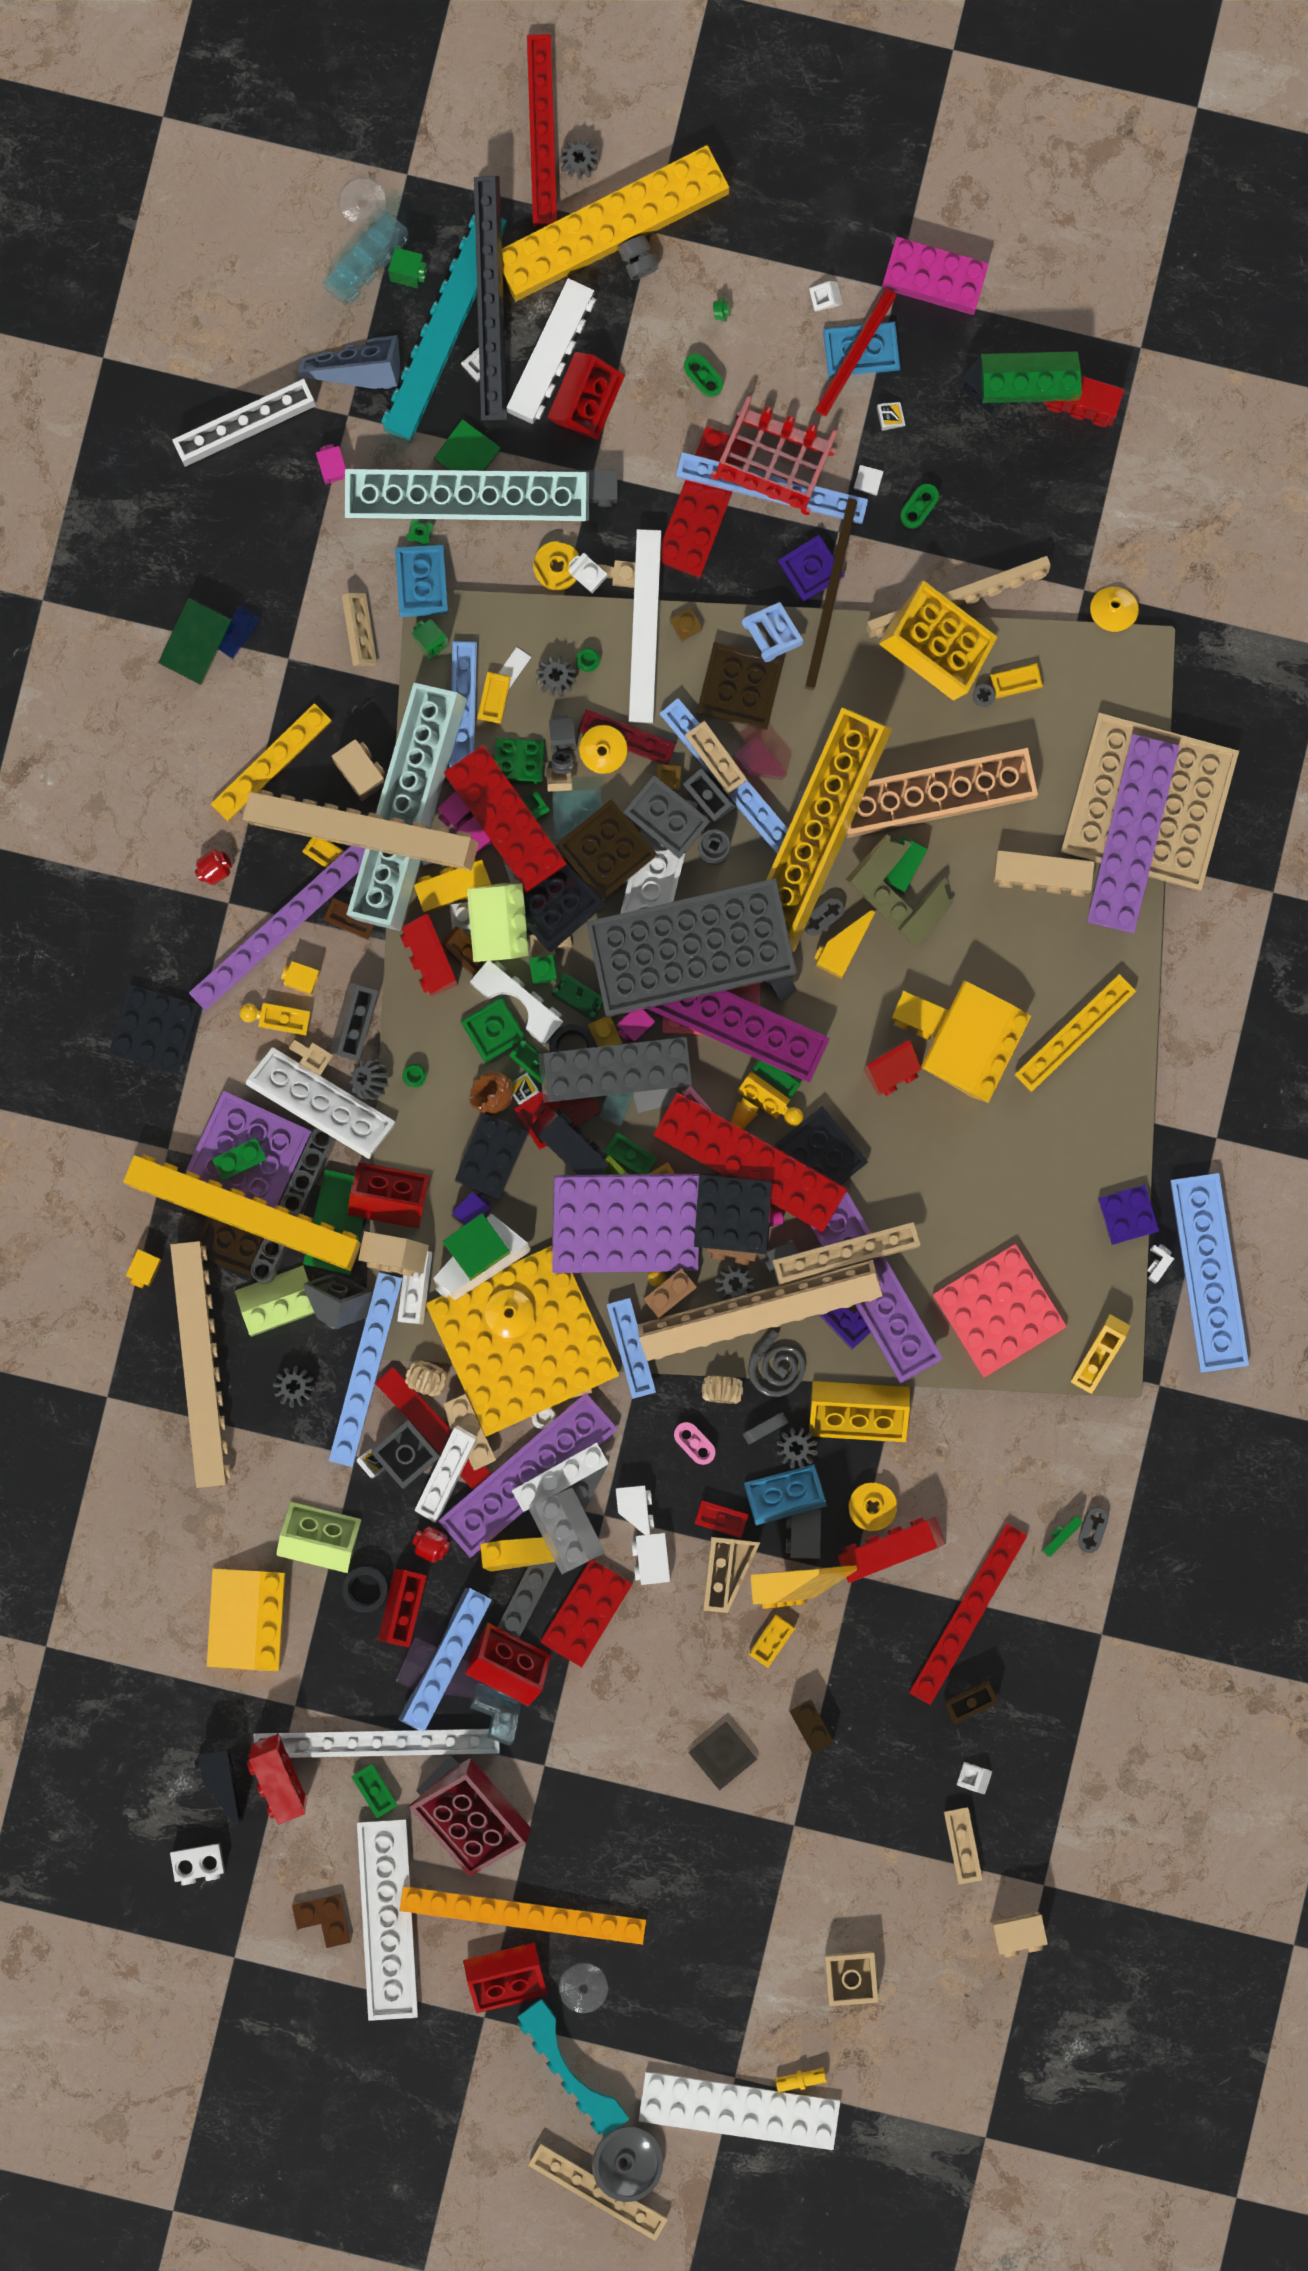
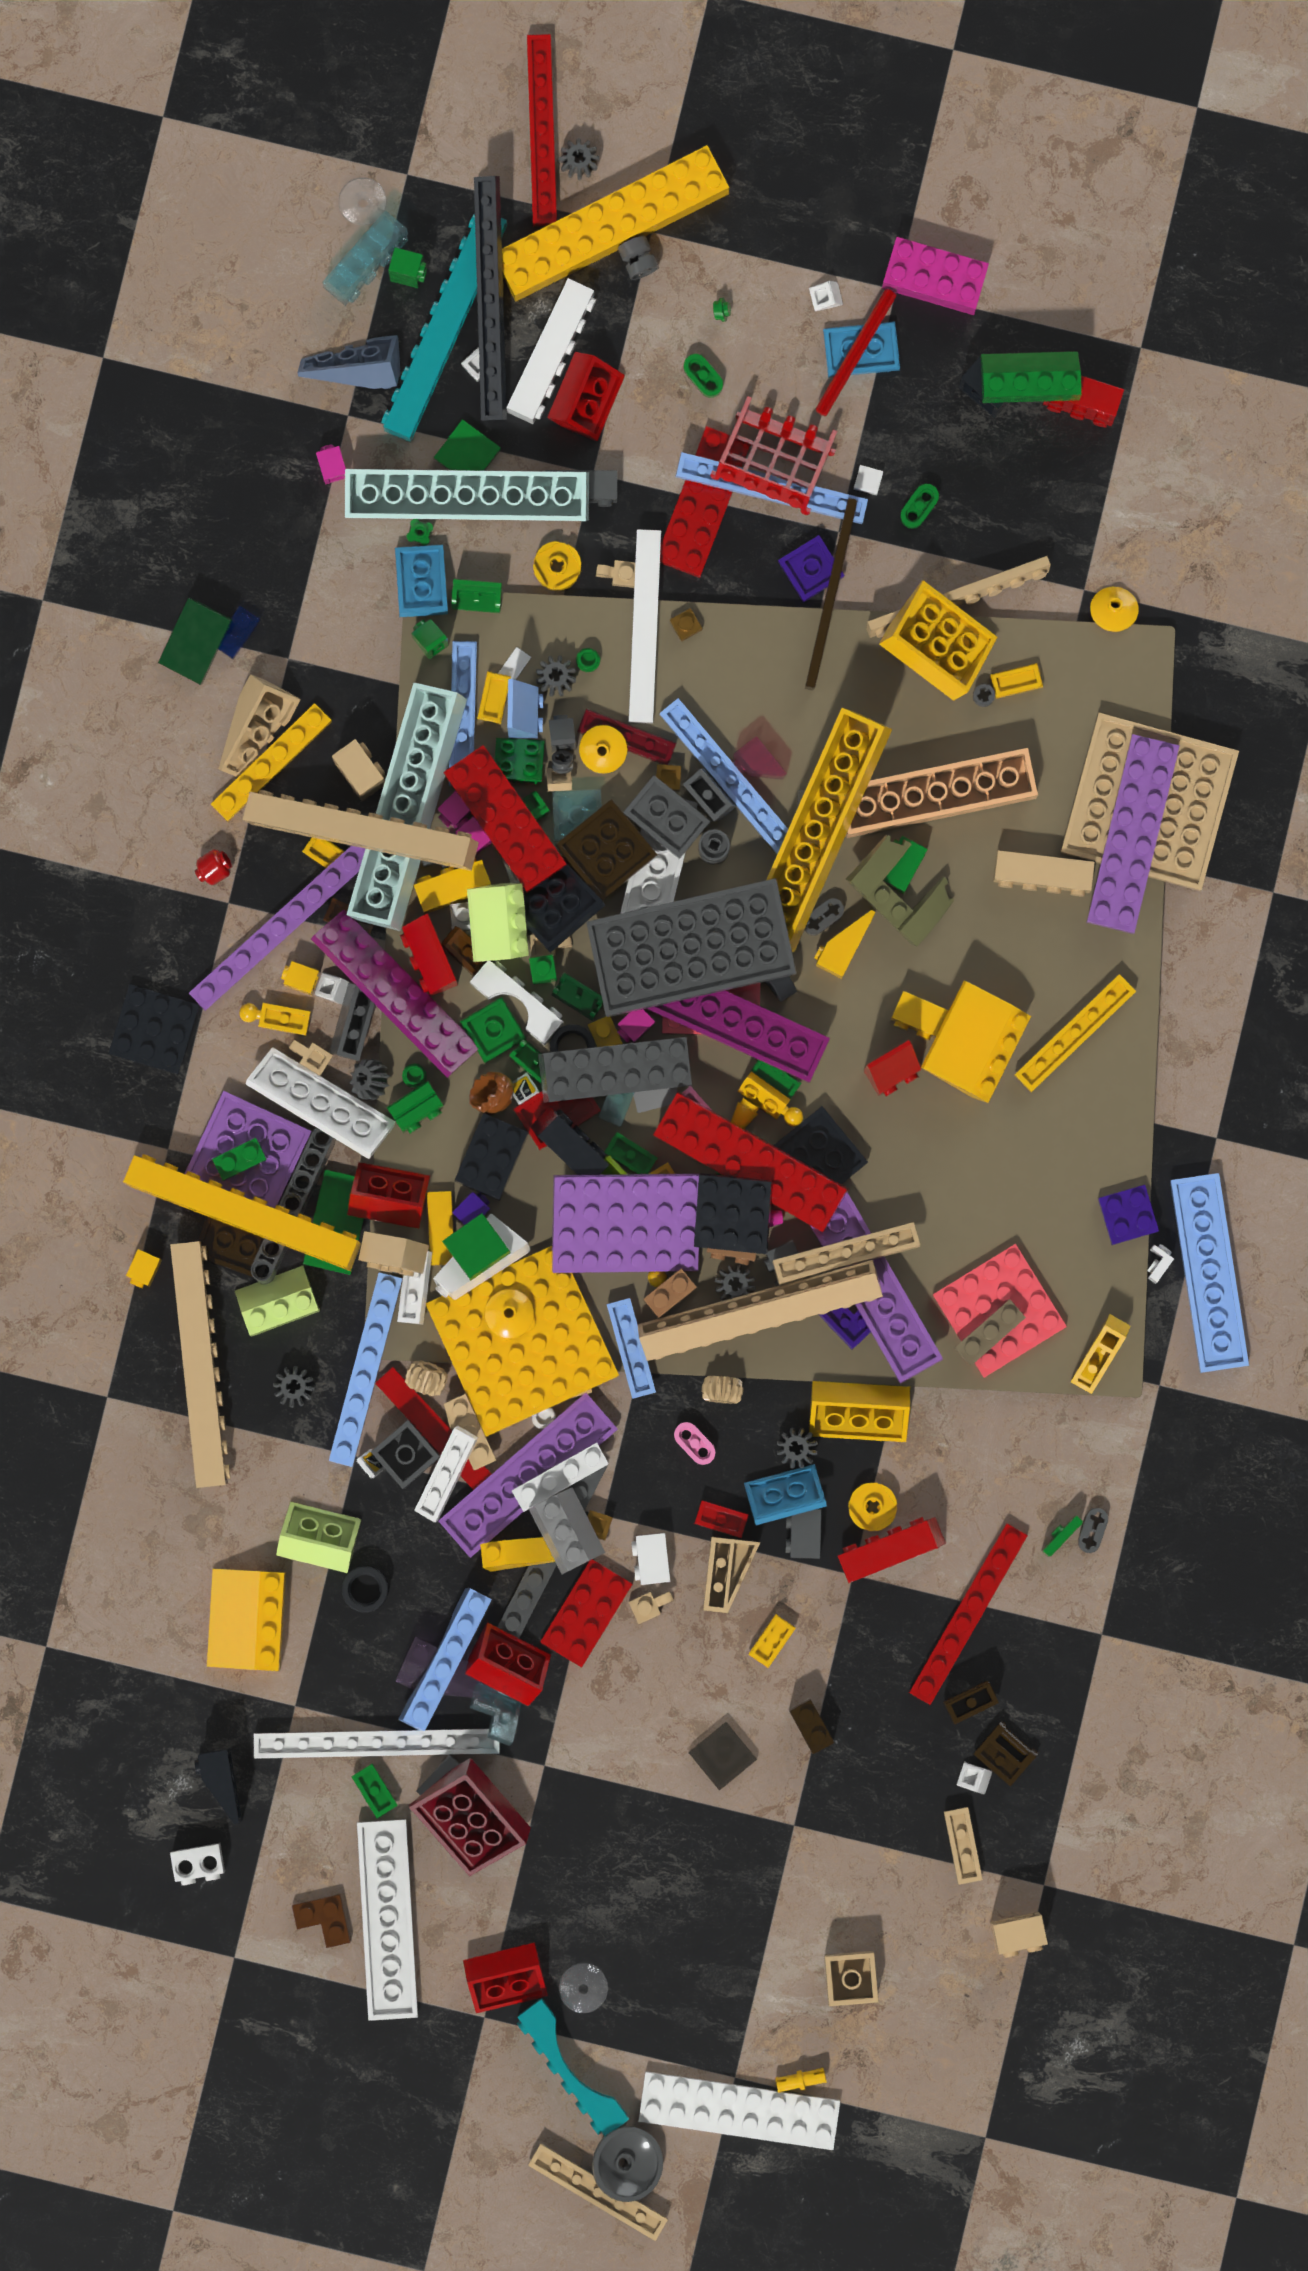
(244, 422): white brick -> none
(257, 717): none -> tan wedge
(277, 1779): red brick -> none
(331, 988): none -> white slope
(338, 1300): dark grey slope -> none
(359, 629): tan plate -> none
(395, 993): none -> magenta plate
(402, 1607): red brick -> none
(415, 1108): none -> green brick
(431, 1544): red head -> none
(440, 1225): none -> yellow tile
(476, 596): none -> green hinge
(522, 1915): light orange plate -> none
(523, 710): none -> light blue slope
(587, 572): white bracket -> none
(600, 1523): none -> pearl gold plate
(632, 1506): white slope -> none
(647, 1606): none -> tan plate
(715, 757): tan plate -> none
(739, 686): dark brown plate -> none
(765, 1428): dark grey beam -> none
(779, 628): light blue plate -> none
(780, 1370): dark grey piece -> none
(795, 1586): yellow slope -> none
(890, 415): slope -> none
(990, 1332): none -> dark tan plate
(999, 1759): none -> dark brown plate

